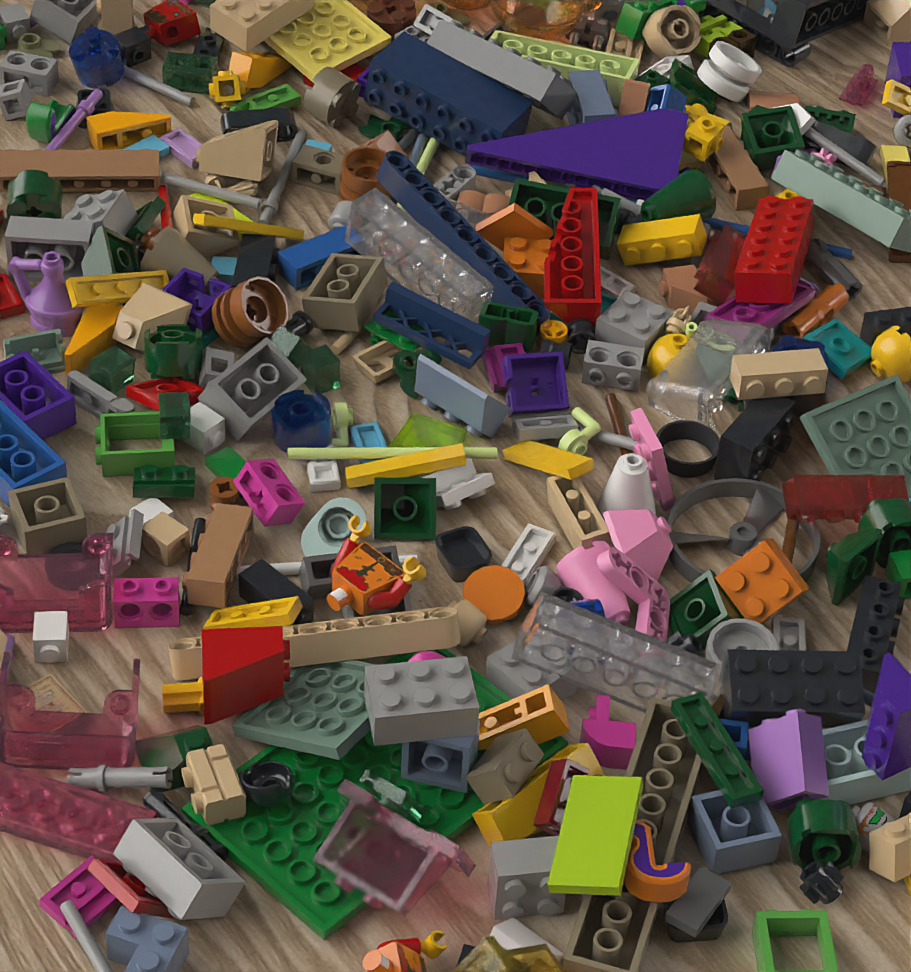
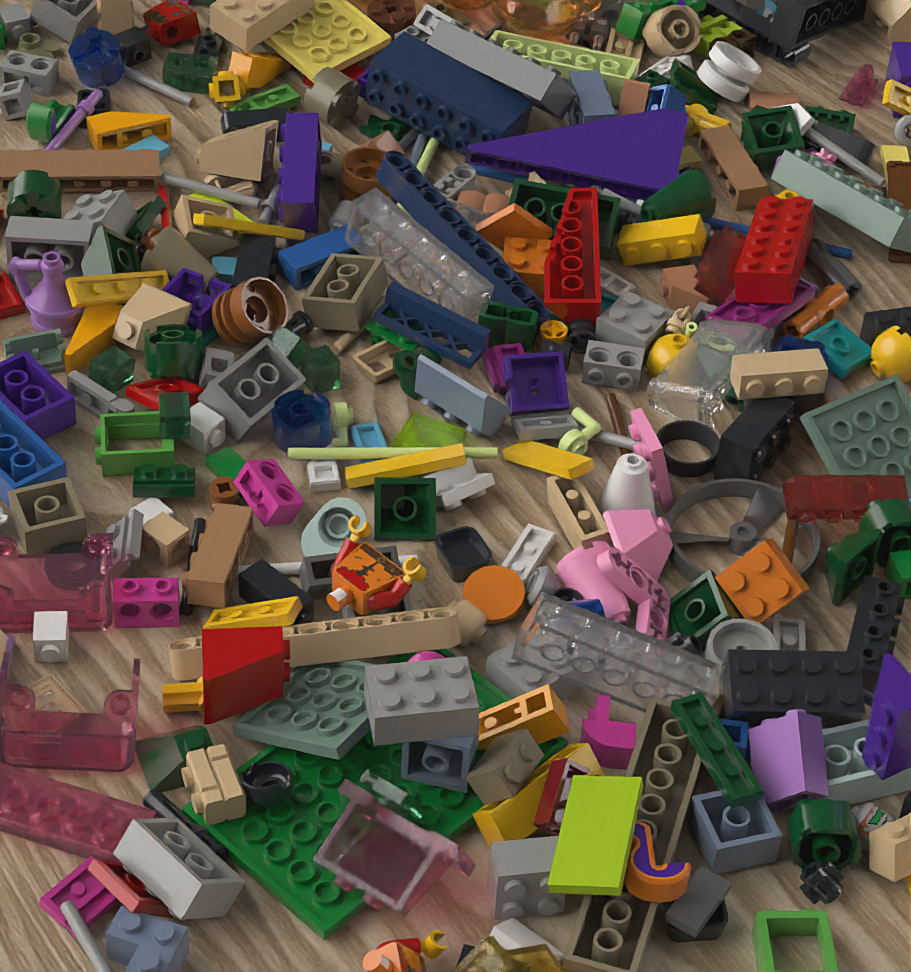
(108, 778): light grey pin -> none
(182, 146): lavender tile -> none
(300, 172): none -> dark purple brick
(703, 138): yellow brick -> none

